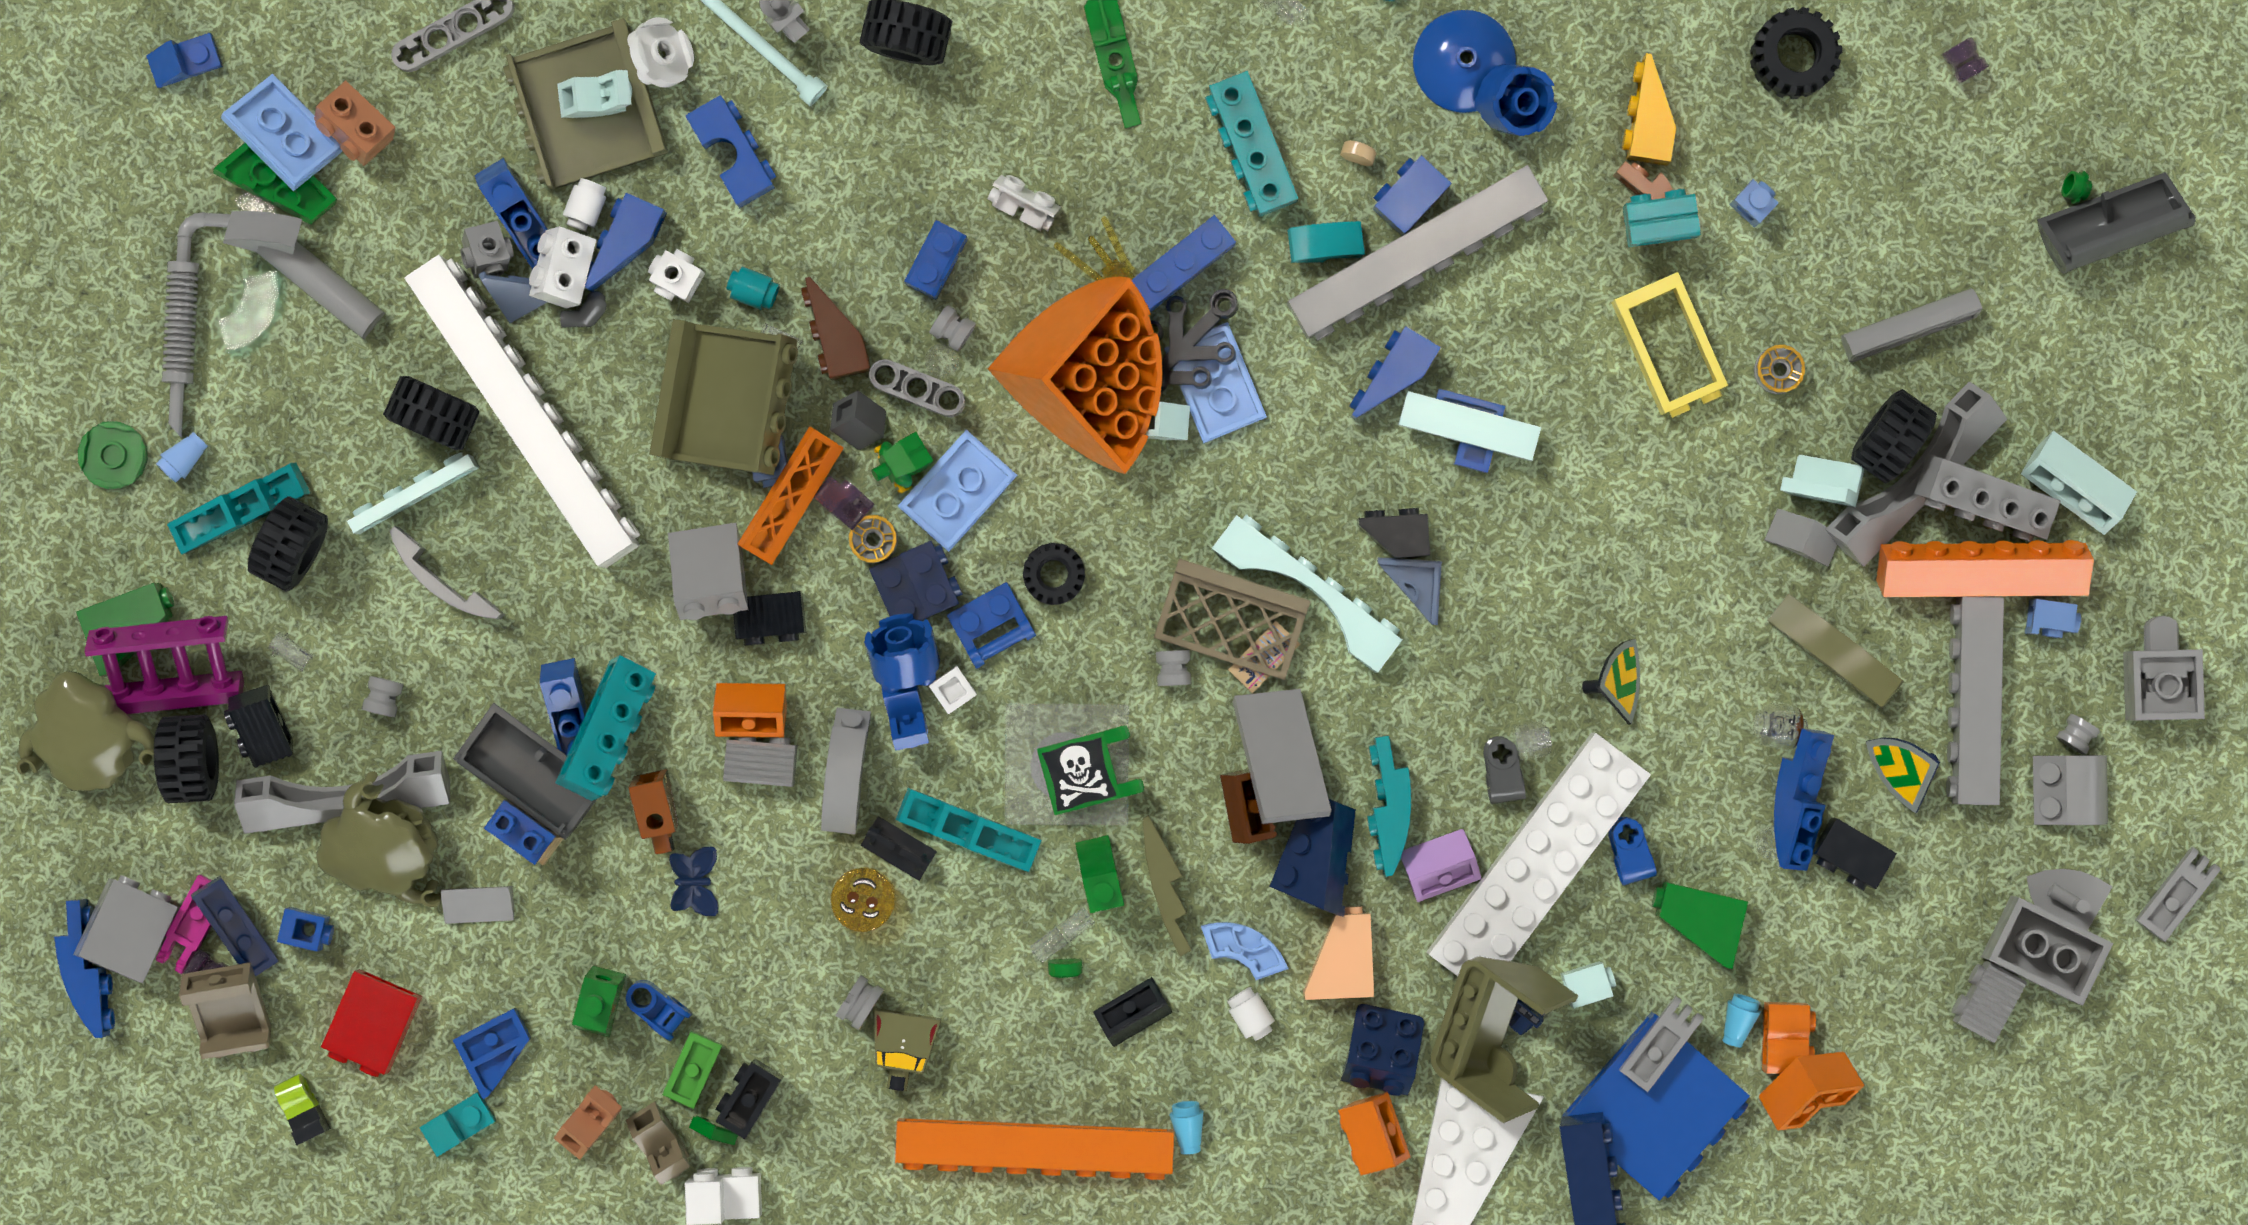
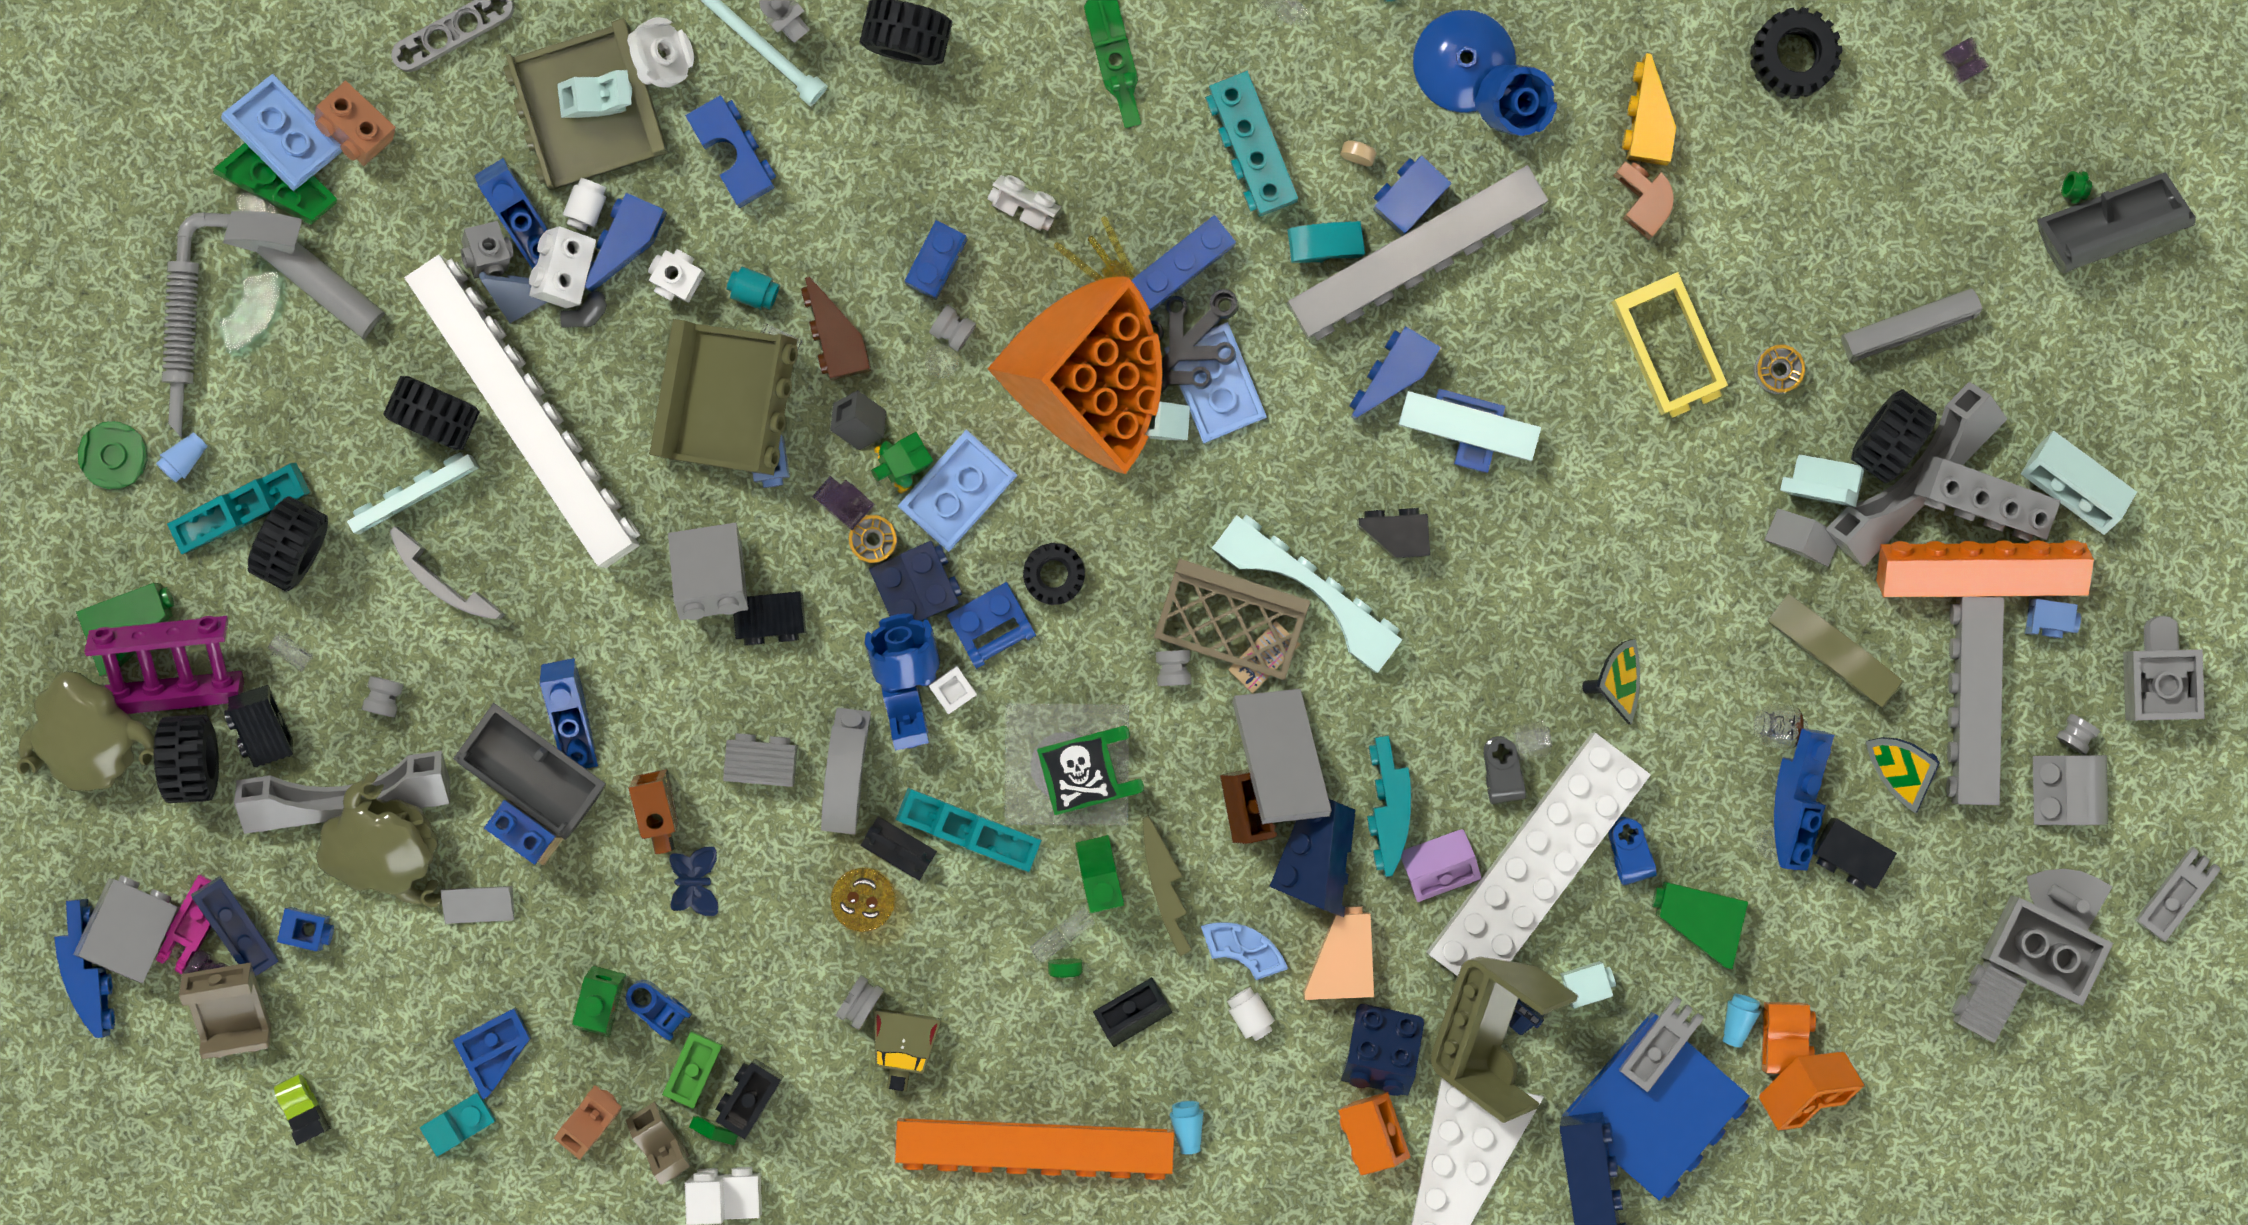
(183, 60): blue slope -> none
(371, 1023): red brick -> none
(606, 728): teal brick -> none
(749, 710): orange brick -> none
(790, 495): orange fence -> none
(902, 380): light grey beam -> none
(1418, 581): sand blue tile -> none
(1661, 219): teal brick -> none
(1755, 202): medium blue brick -> none

